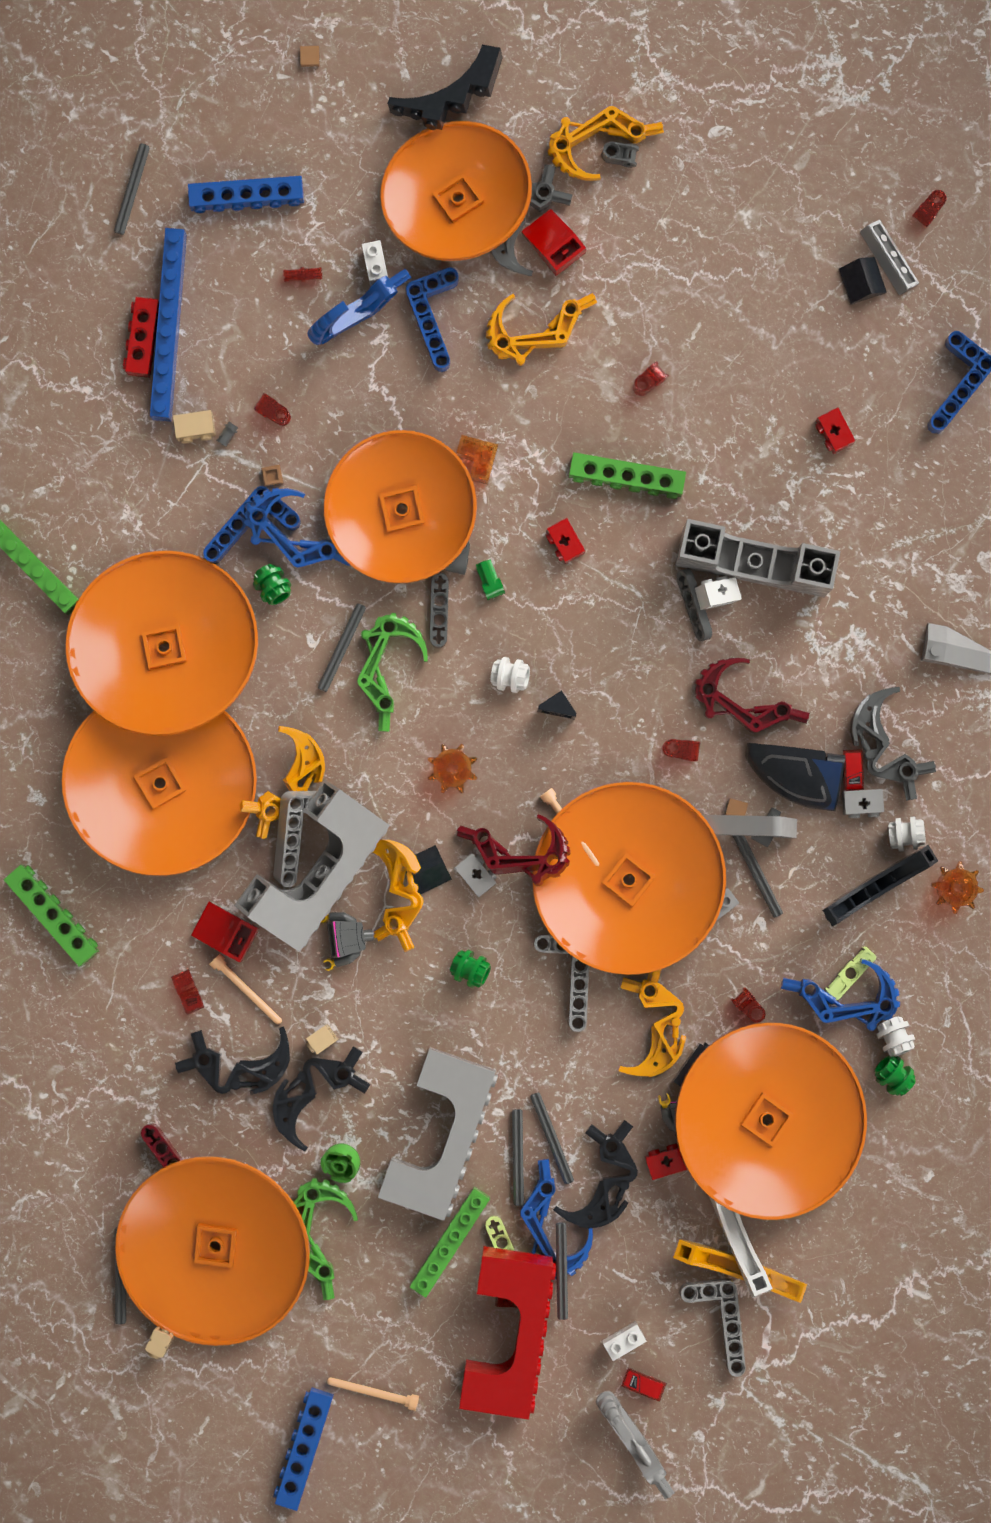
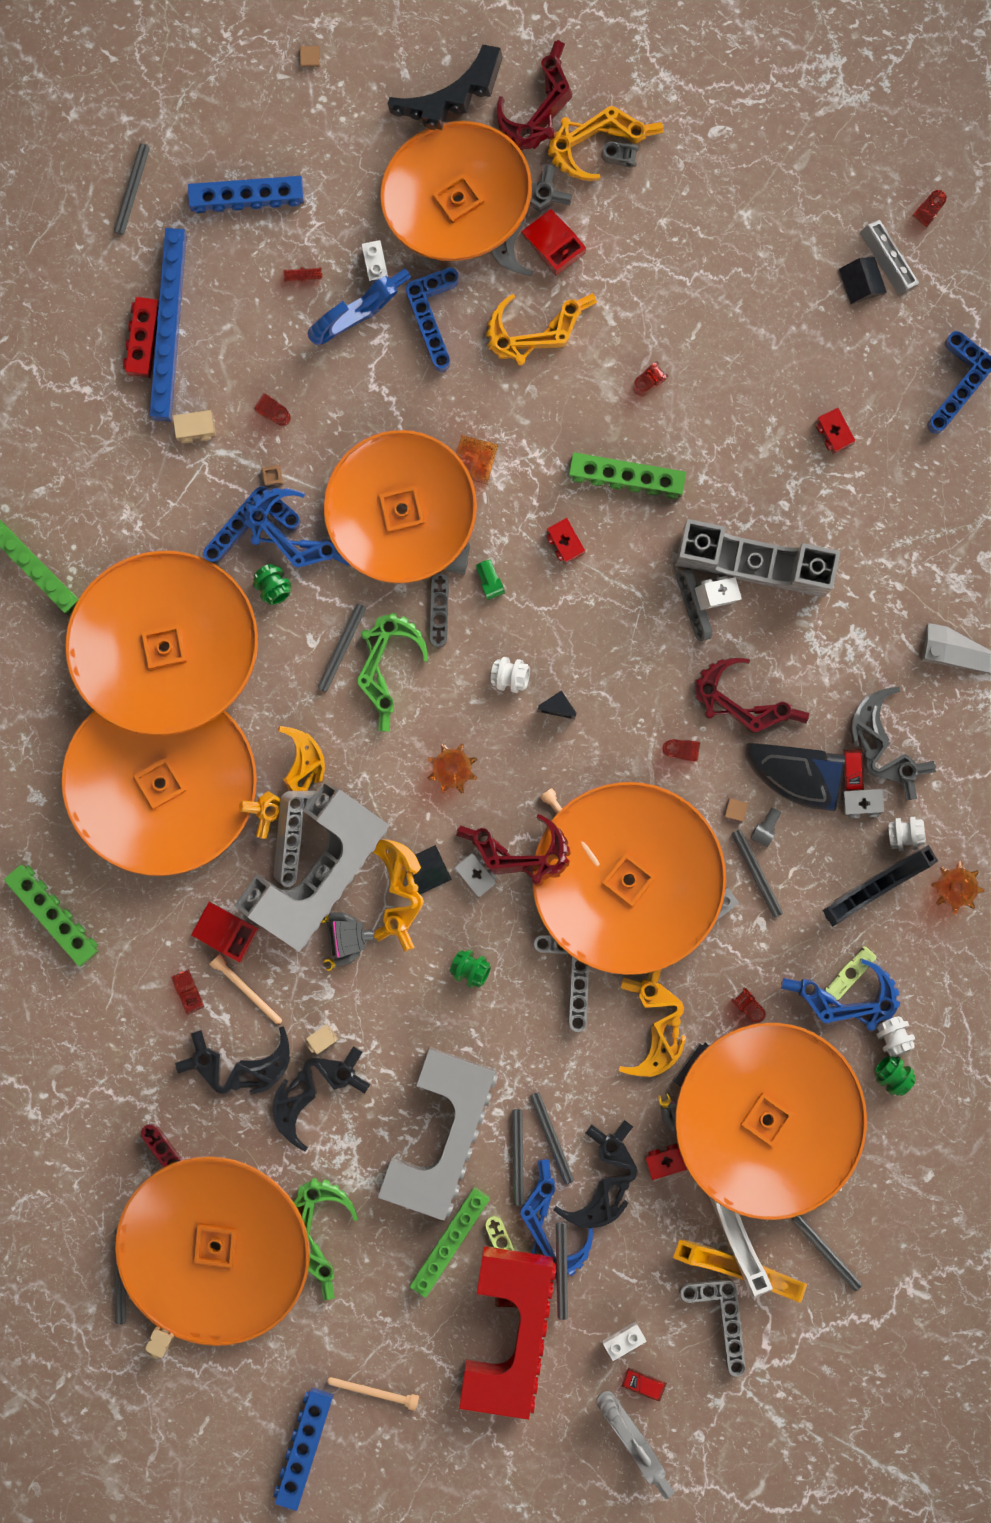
(227, 433): dark grey pin -> none
(341, 1162): bright green cylinder -> none
(555, 101): none -> dark red piece
(753, 825): light grey beam -> none
(827, 1253): none -> dark grey axle

